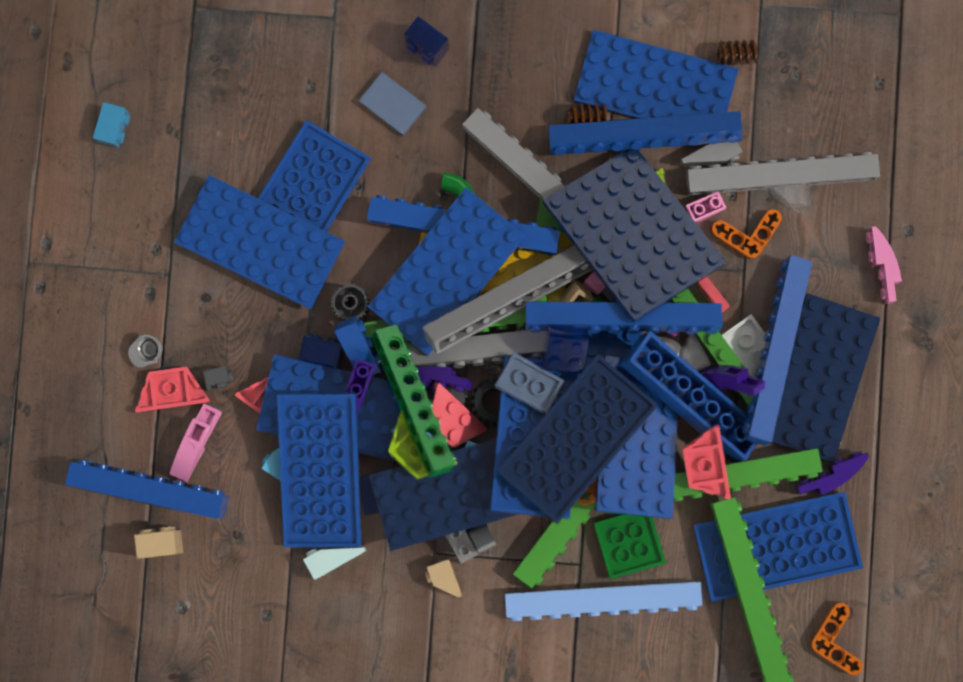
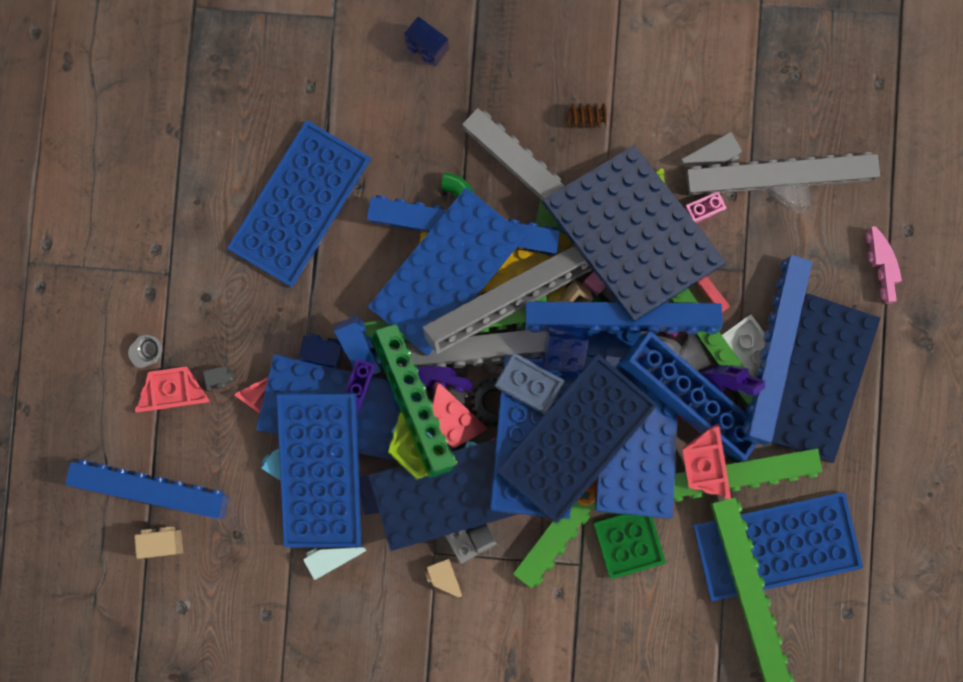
(111, 125): dark azure brick -> none
(194, 442): bright pink slope -> none
(260, 242): blue plate -> none
(344, 296): dark grey brick -> none
(392, 104): sand blue tile -> none
(603, 600): light blue brick -> none
(645, 133): blue brick -> none
(651, 80): blue plate -> none
(737, 51): reddish brown piece -> none
(754, 240): orange beam -> none
(828, 639): orange beam -> none
(840, 473): dark purple slope -> none

